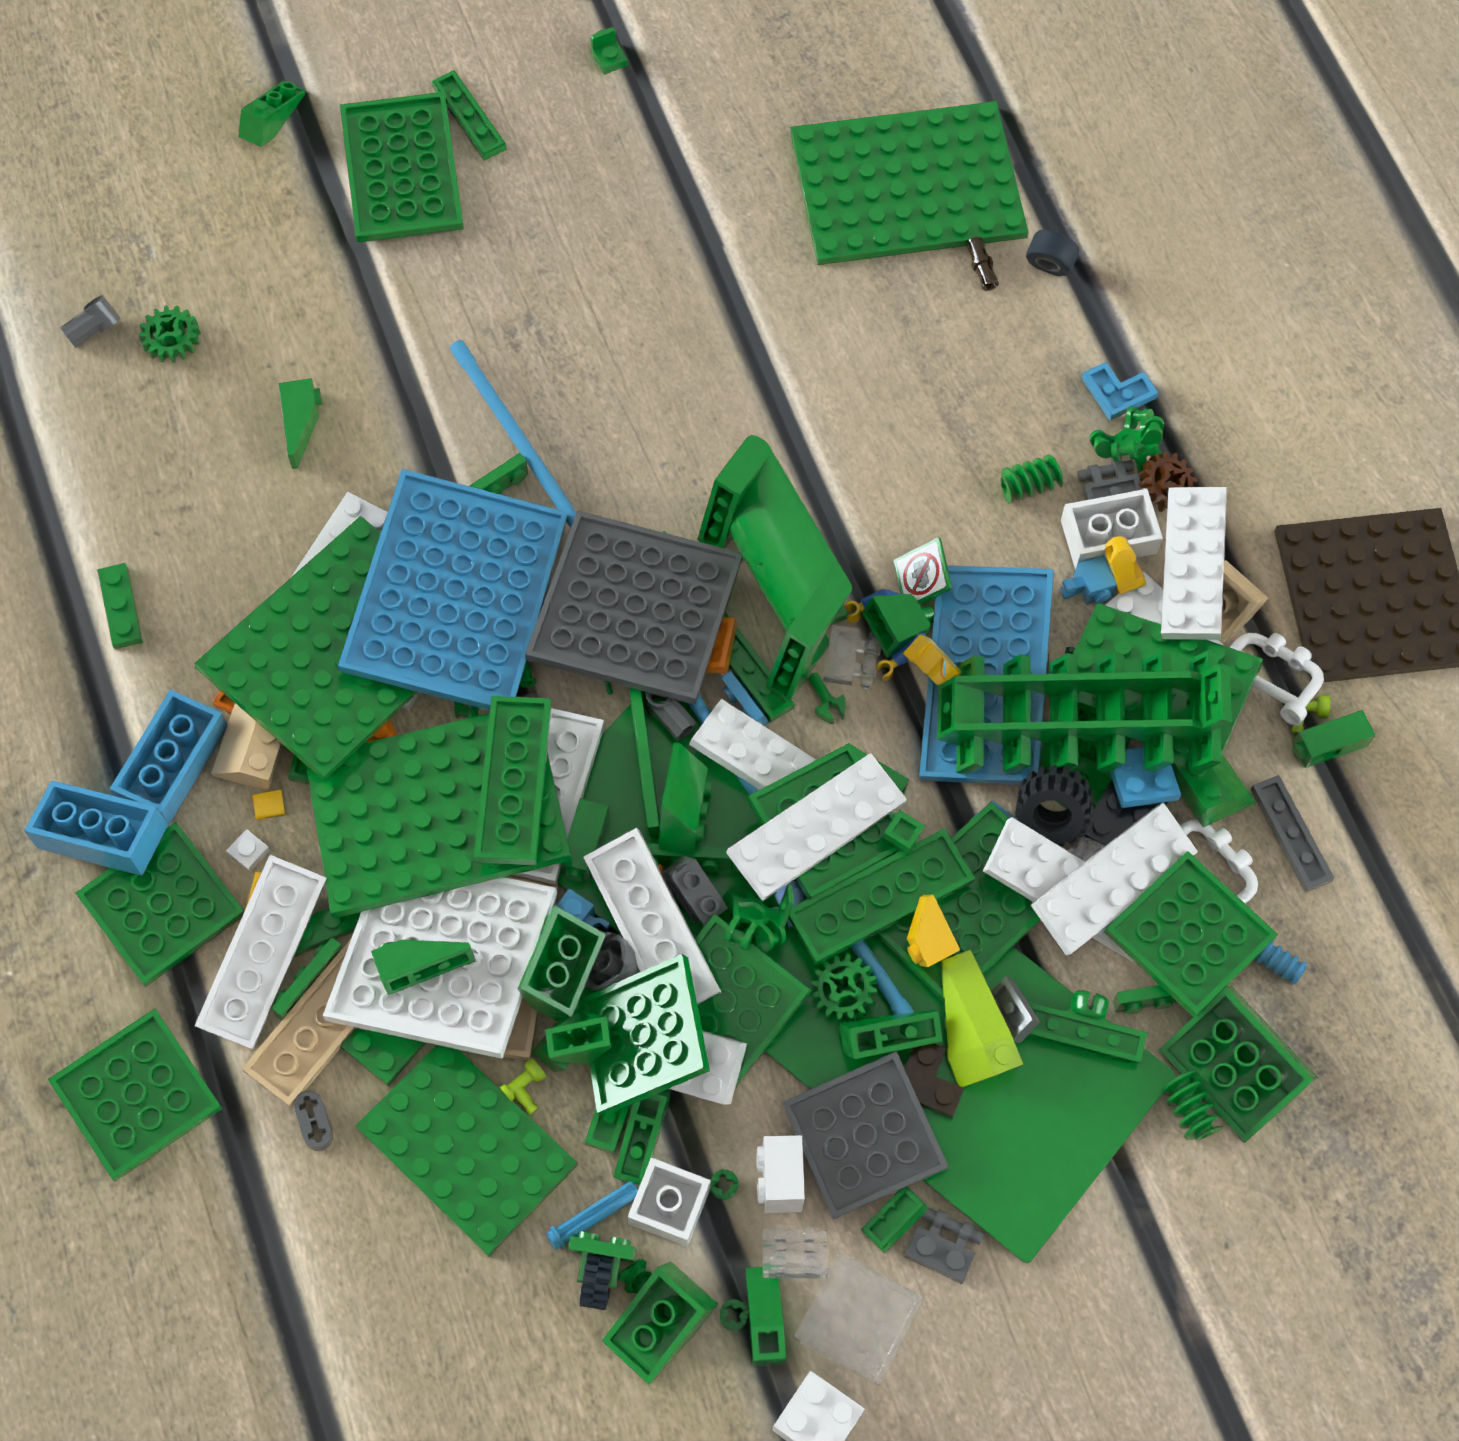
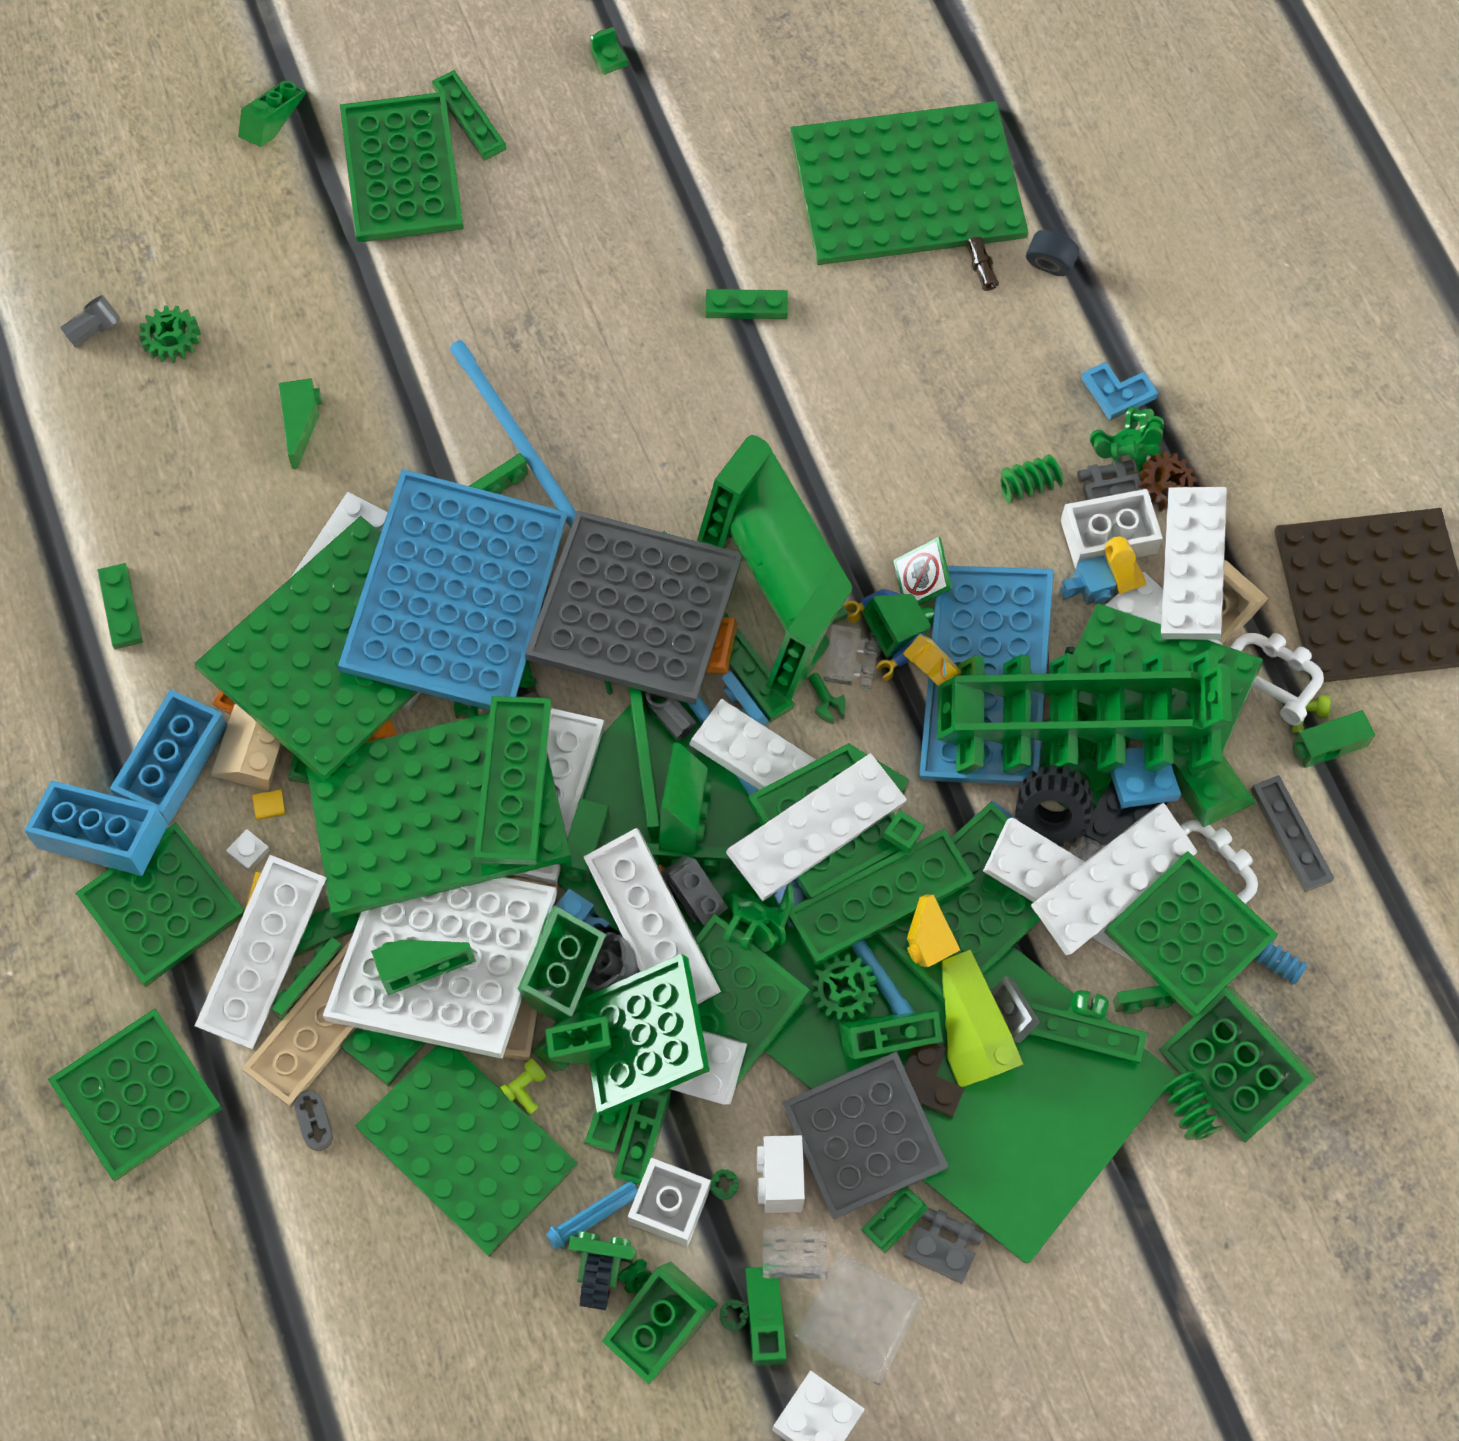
(746, 304): none -> green plate

